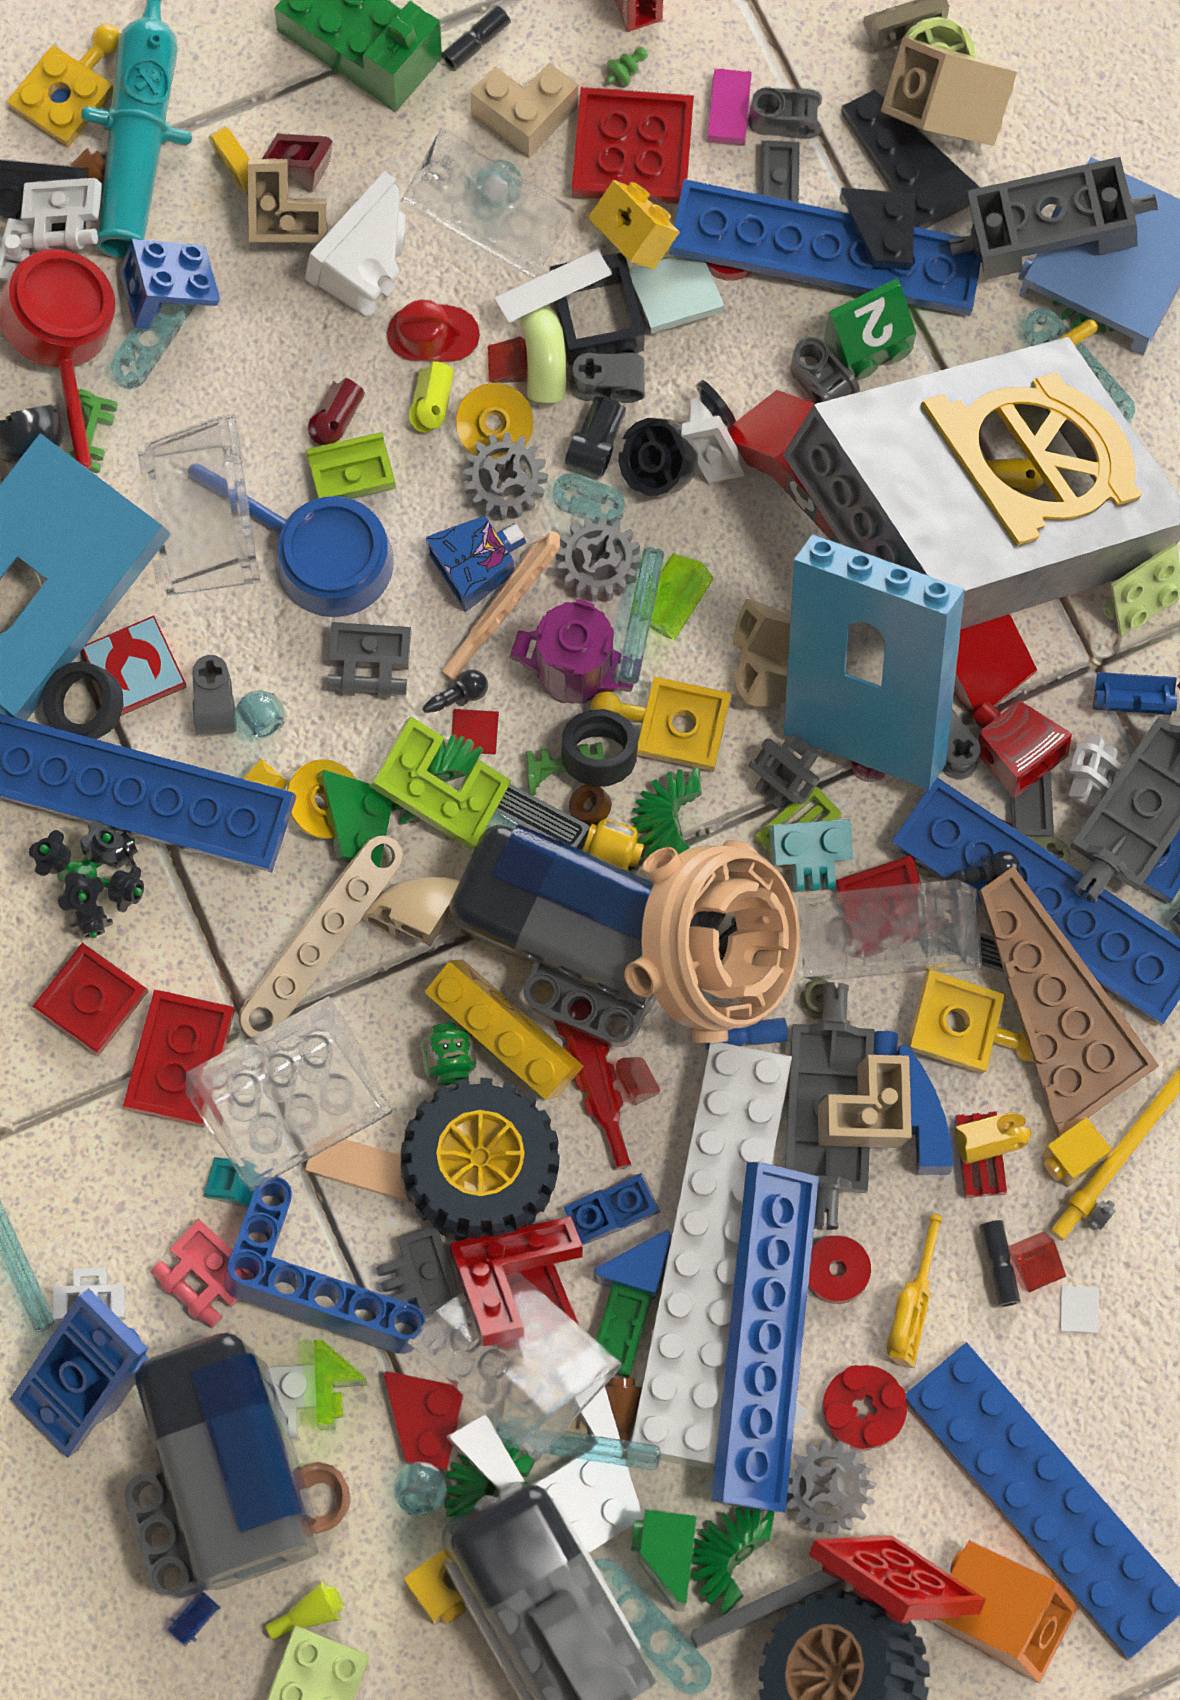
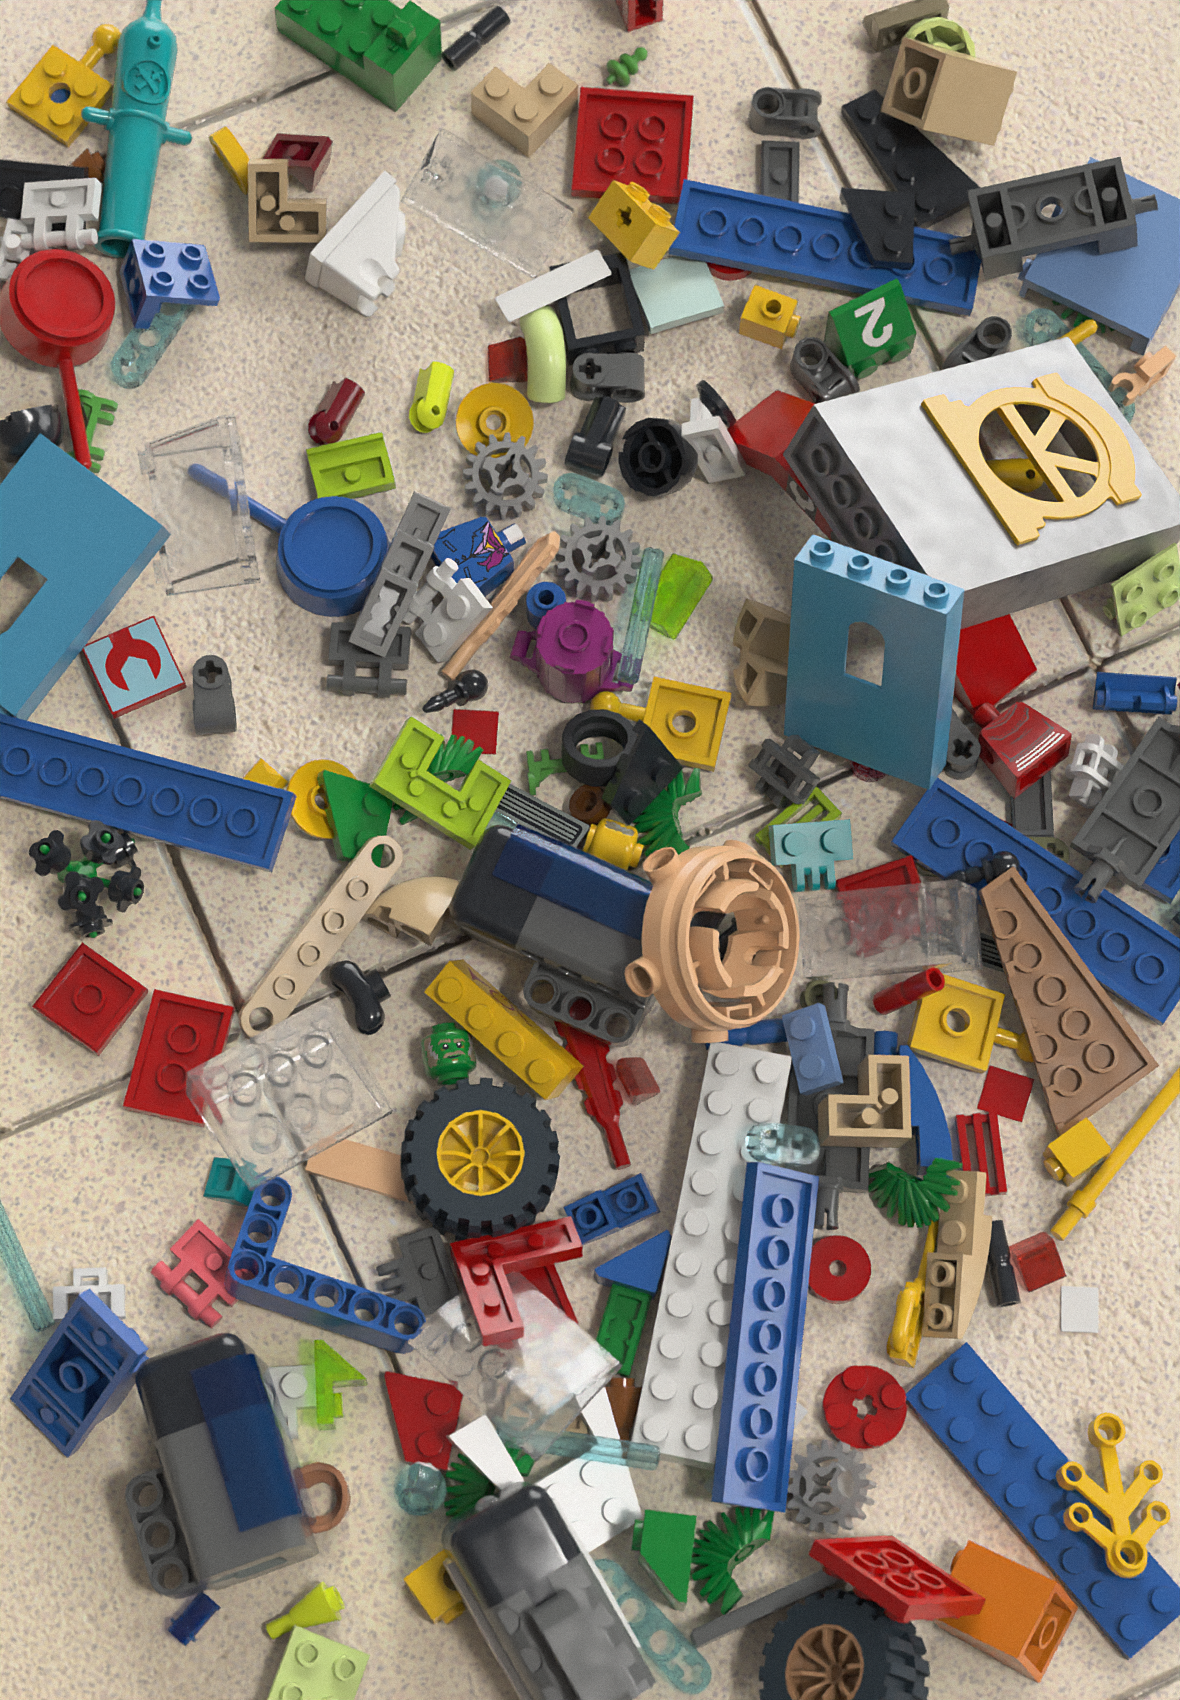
(60, 683): black tyre -> none
(259, 714): clear light blue piece -> none
(363, 992): none -> black piece
(399, 574): none -> light grey slope
(433, 332): red piece -> none
(454, 618): none -> white plate
(540, 599): none -> blue brick
(640, 775): none -> black wing
(729, 106): dark pink tile -> none
(769, 317): none -> yellow brick
(783, 1136): none -> clear light blue beam
(812, 1049): none -> medium blue plate
(910, 990): none -> red piece
(910, 1195): none -> green hair
(961, 1258): none -> tan slope
(976, 347): none -> dark grey piece
(992, 1137): yellow piece -> none
(1005, 1093): none -> red sticker
(1101, 1215): dark grey piece -> none
(1114, 1501): none -> yellow plant
(1148, 372): none -> light nougat plate

